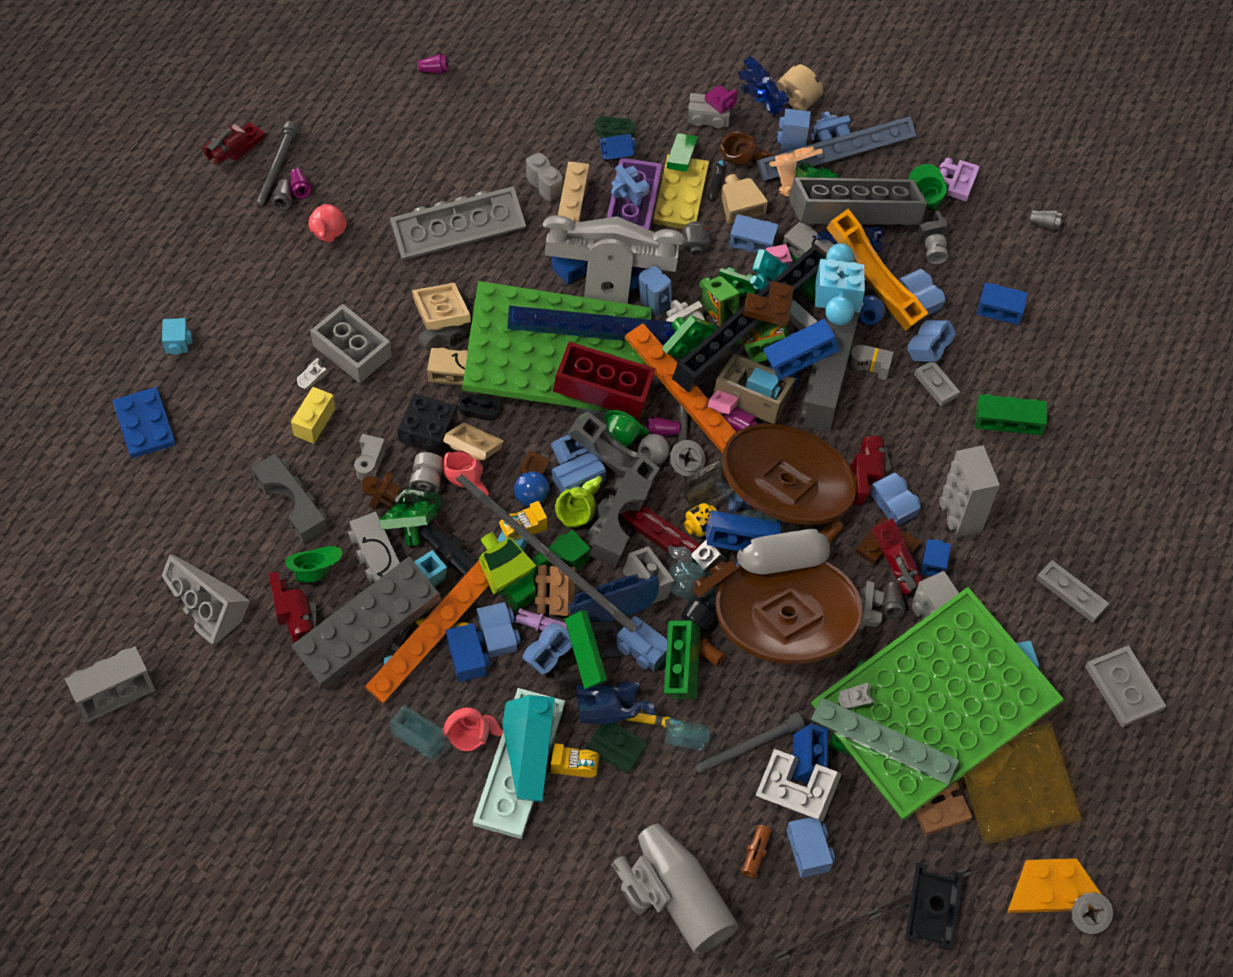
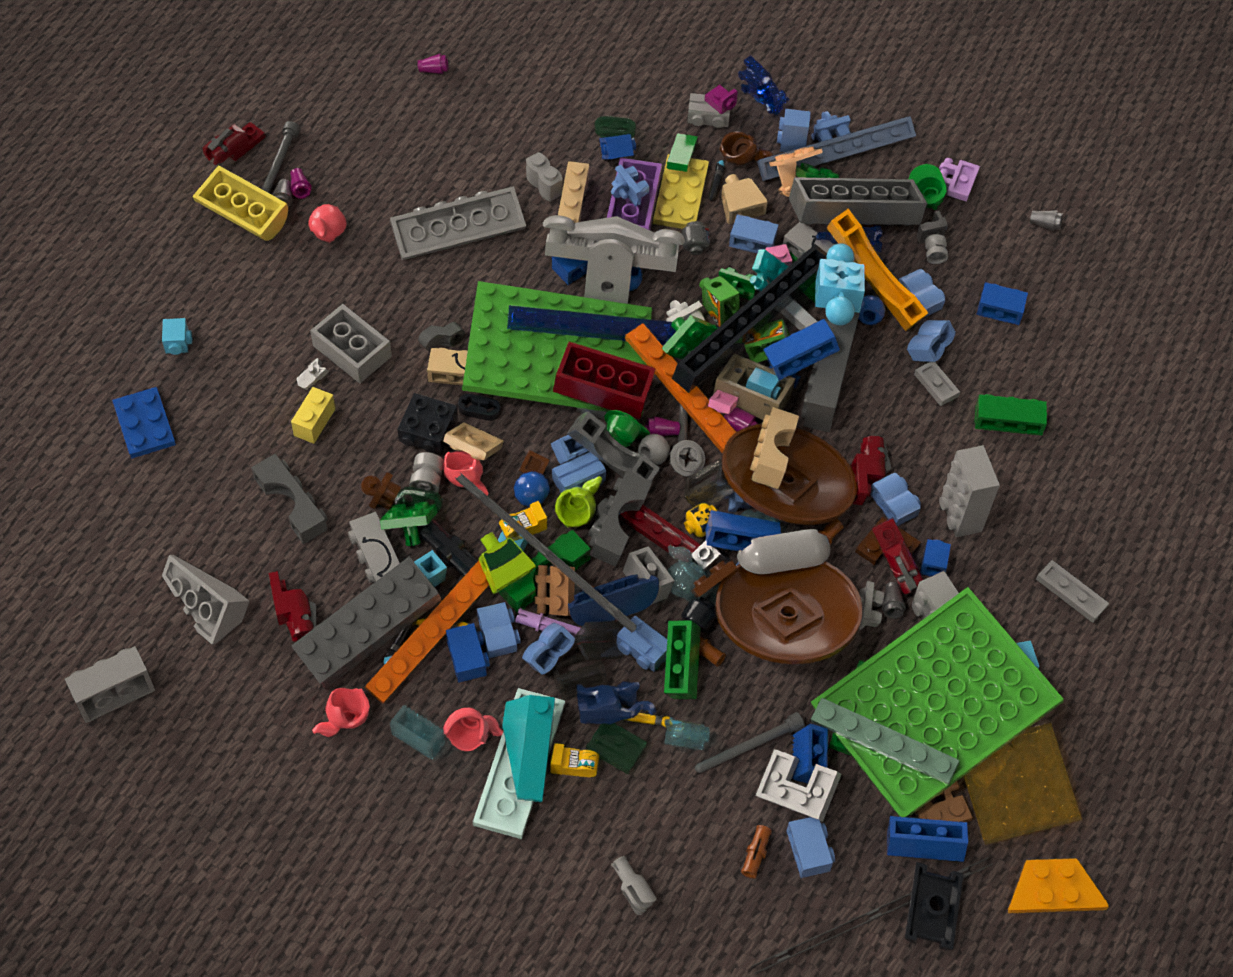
(242, 203): none -> light yellow brick
(313, 564): green piece -> none
(345, 710): none -> coral hair
(371, 456): light grey leg -> none
(441, 306): tan plate -> none
(585, 649): green tile -> none
(655, 290): medium blue brick -> none
(681, 885): light grey piece -> none
(770, 462): none -> tan arch
(771, 309): reddish brown plate -> none
(800, 87): tan brick -> none
(856, 696): light grey piece -> none
(871, 359): light grey leg -> none
(927, 838): none -> blue brick
(1102, 917): light grey gear -> none
(1125, 686): light grey plate -> none

